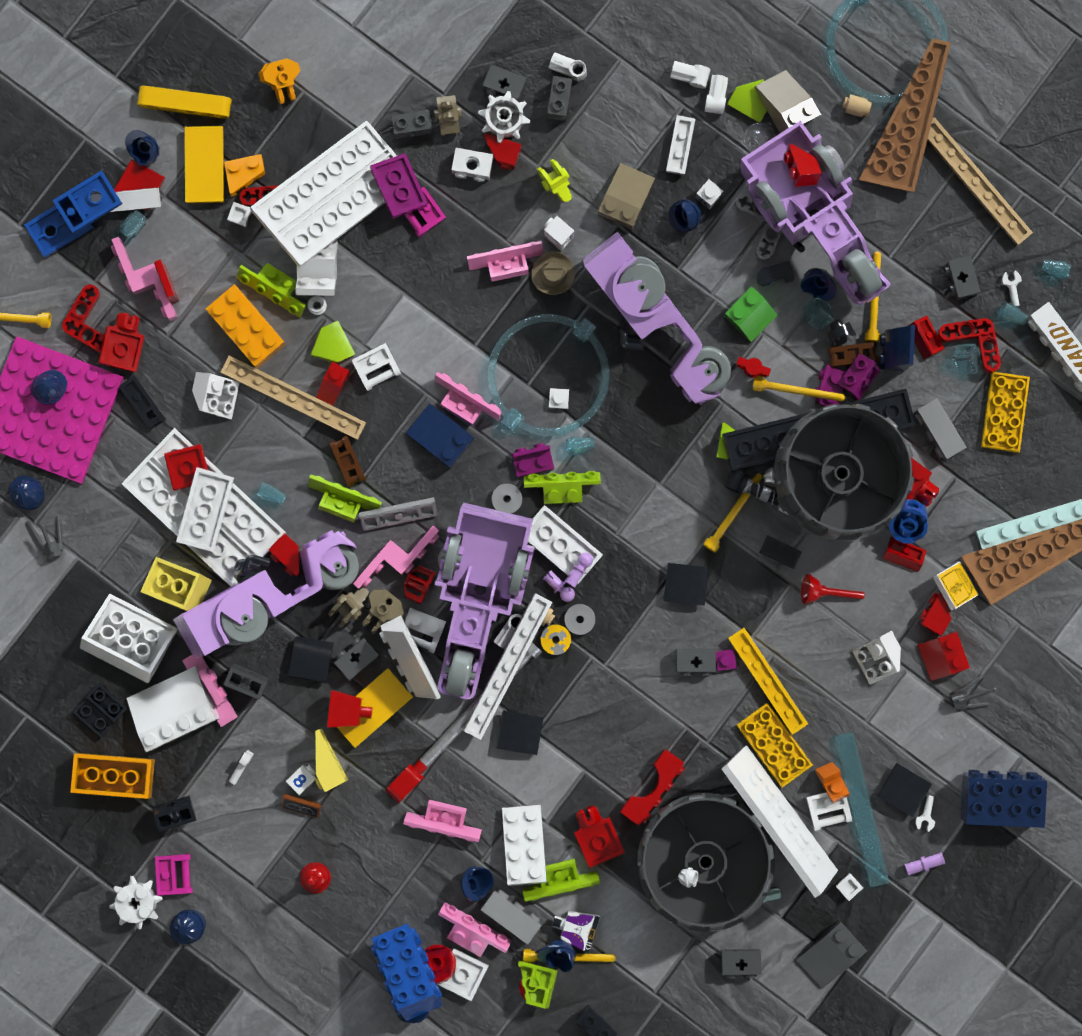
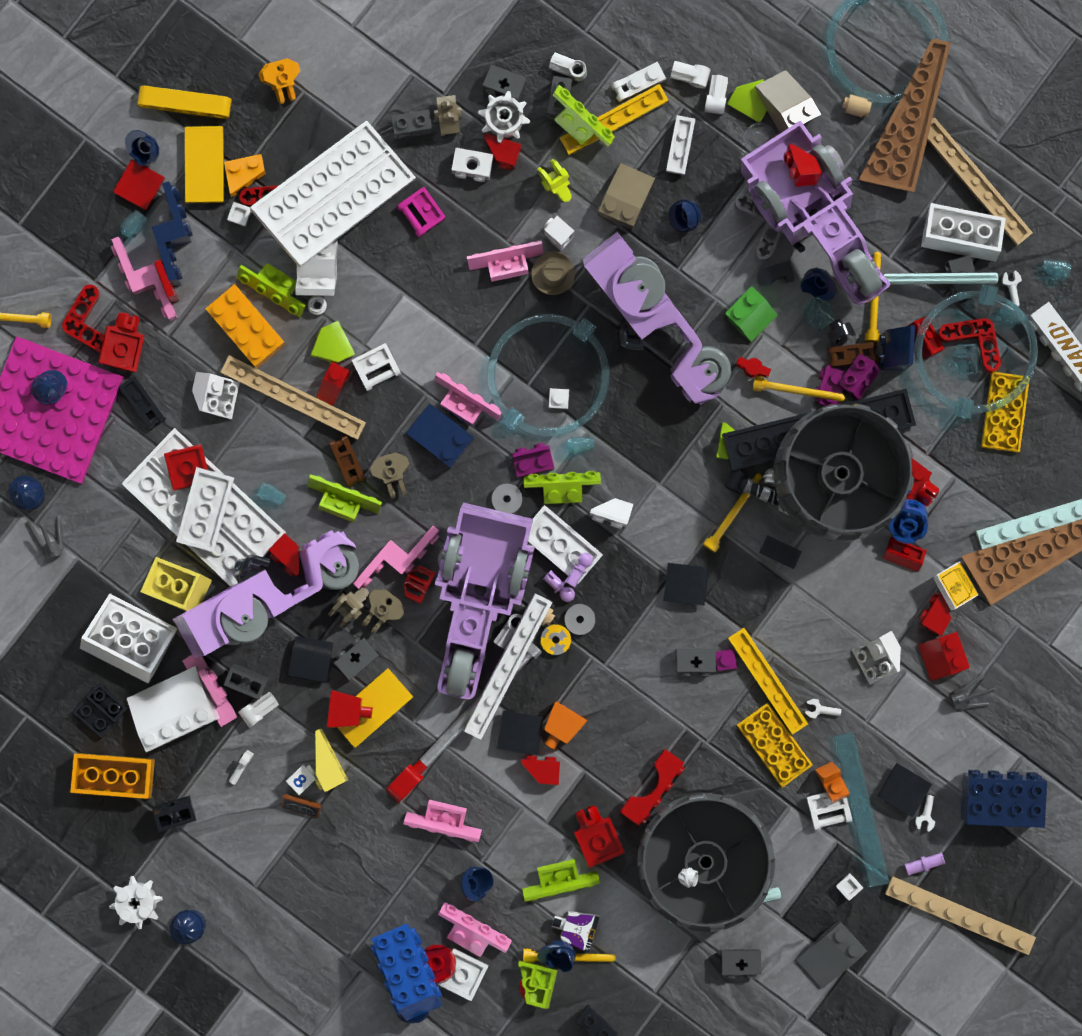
(73, 214): blue bracket -> none
(135, 199): white tile -> none
(166, 874): dark pink plate -> none
(172, 234): none -> dark blue bracket
(255, 711): none -> white piece
(315, 877): red piece -> none
(391, 473): none -> dark tan hinge
(398, 185): magenta plate -> none
(398, 514): light grey plate -> none
(409, 659): white slope -> none
(425, 624): white plate -> none
(511, 916): light grey brick -> none
(524, 845): white plate -> none
(543, 771): none -> red slope
(562, 725): none -> orange torso
(578, 120): none -> lime bracket
(613, 511): none -> white slope
(621, 116): none -> yellow plate
(638, 82): none -> white plate
(709, 194): white brick -> none
(780, 821): white plate -> none
(812, 590): red piece -> none
(821, 709): none -> white bar
(939, 429): light grey brick -> none
(943, 278): none -> light aqua axle
(960, 915): none -> tan plate
(963, 232): none -> white slope
(987, 296): none -> clear light blue piece

